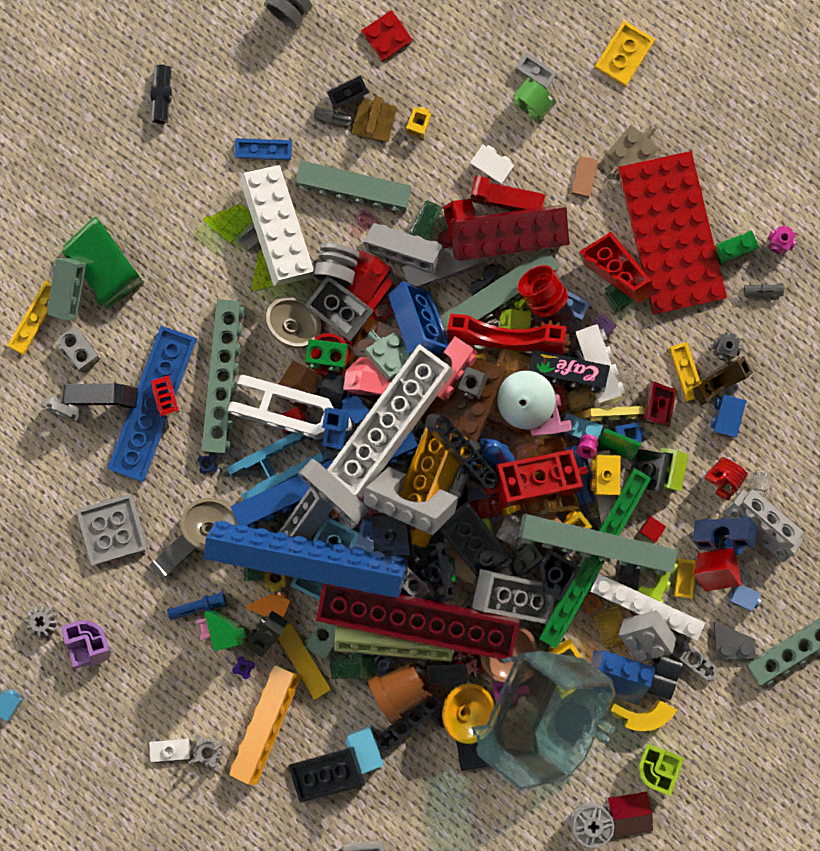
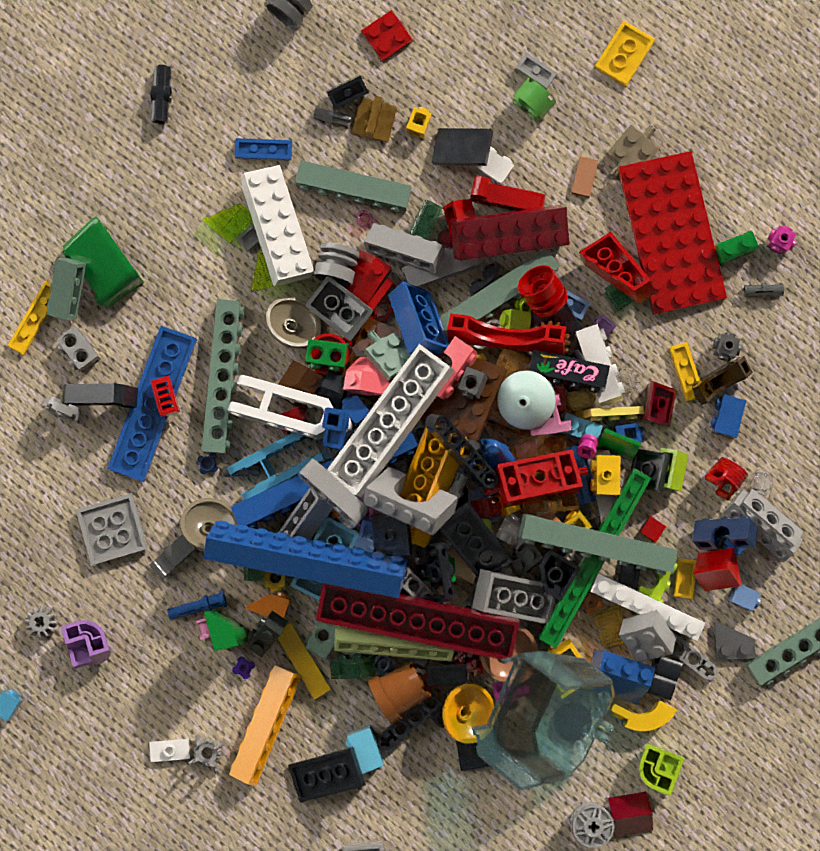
(462, 146): none -> black tile

